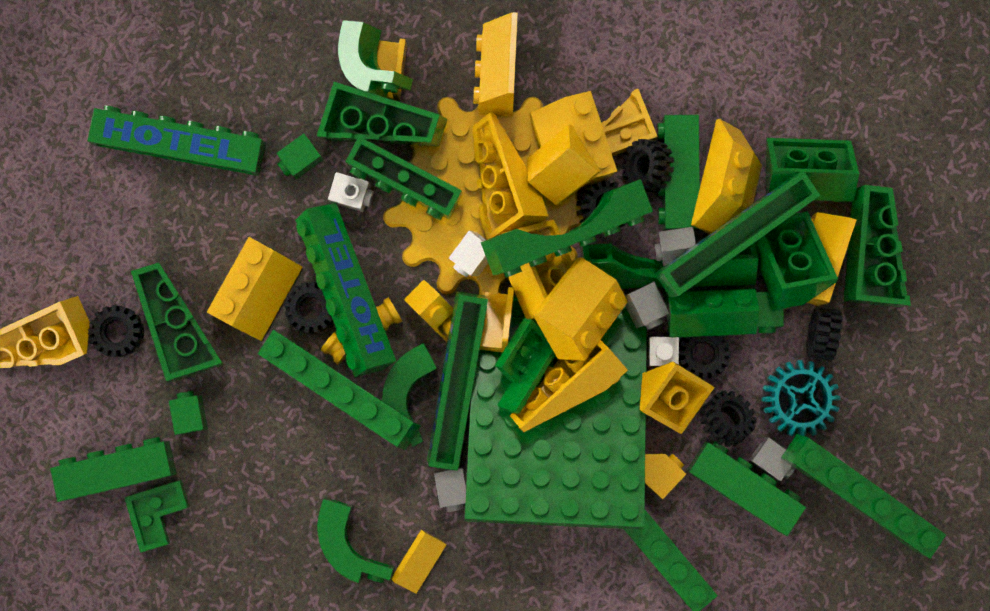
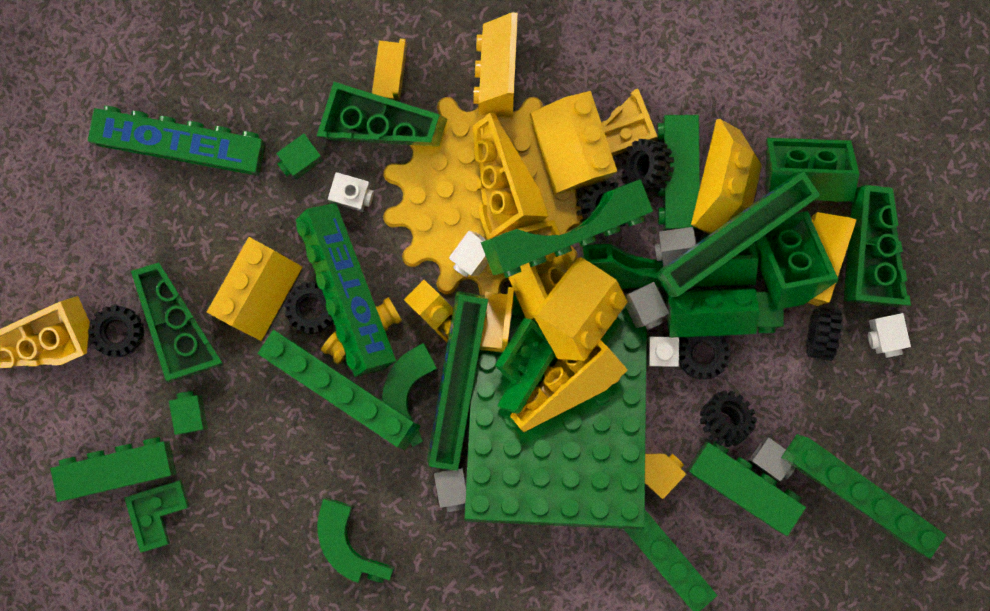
(359, 63): arch -> none
(403, 177): green brick -> none
(418, 561): yellow tile -> none
(561, 166): yellow slope -> none
(673, 395): yellow slope -> none
(793, 409): teal gear -> none
(889, 335): none -> white brick

